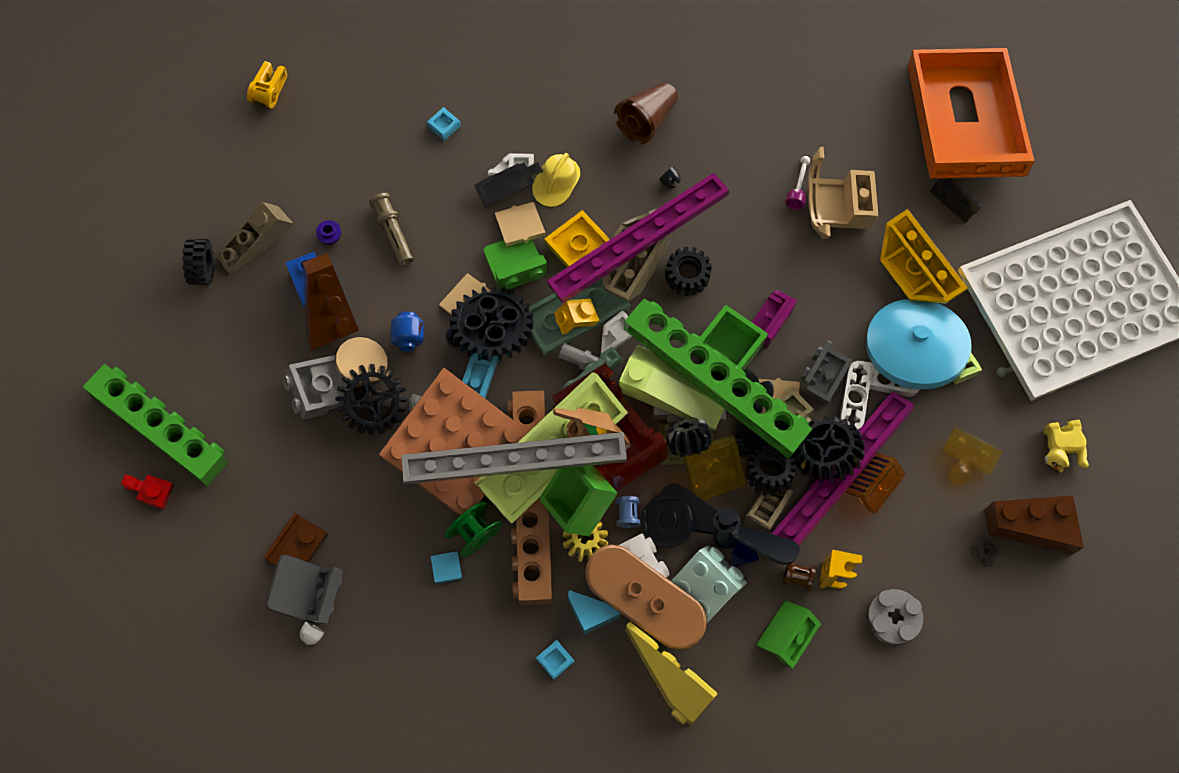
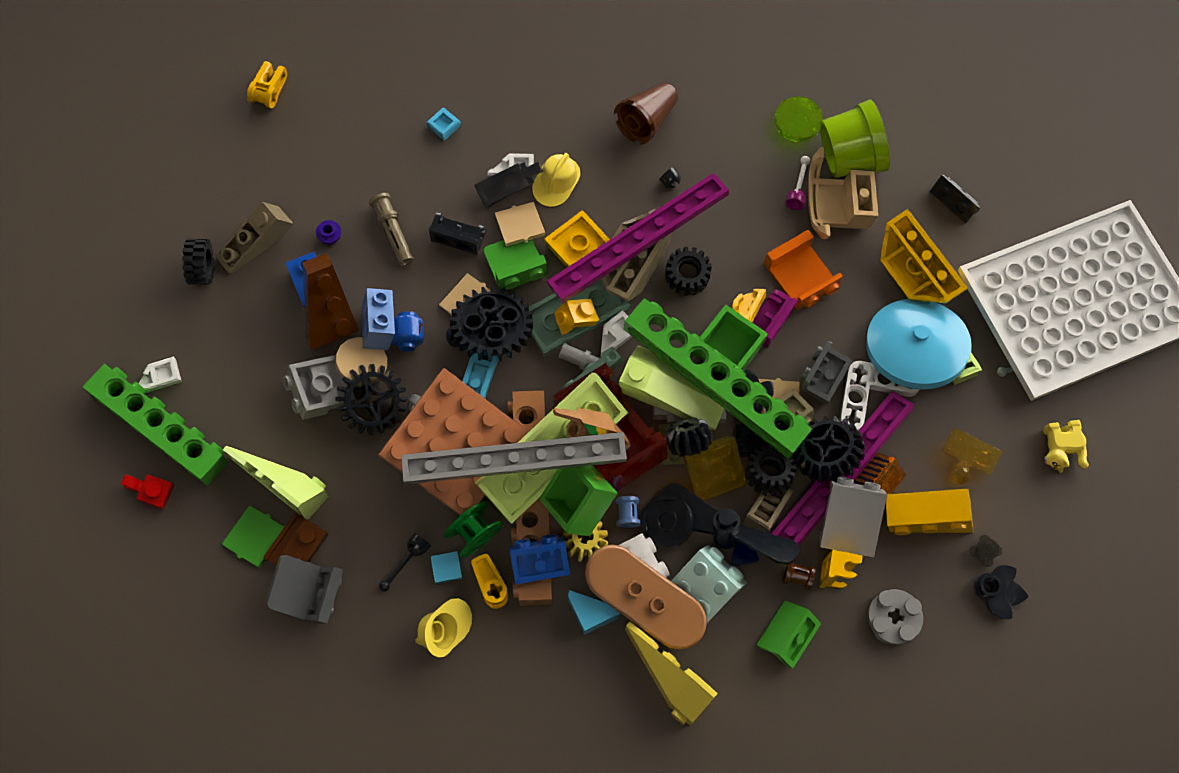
(160, 375): none -> white tile
(253, 536): none -> bright green piece
(290, 486): none -> yellowish green wedge
(310, 633): white hinge -> none
(377, 319): none -> medium blue brick
(416, 546): none -> black hinge
(445, 627): none -> light yellow piece
(456, 234): none -> black hinge
(488, 580): none -> yellow piece
(539, 559): none -> blue bracket
(555, 660): medium azure tile -> none
(749, 304): none -> yellow plate
(798, 118): none -> clear neon green tile
(801, 271): none -> orange panel
(853, 517): none -> light grey panel
(855, 141): none -> lime piece
(930, 512): none -> yellow wedge
(985, 148): orange panel -> none
(1003, 591): none -> black plate
(1038, 521): reddish brown wedge -> none

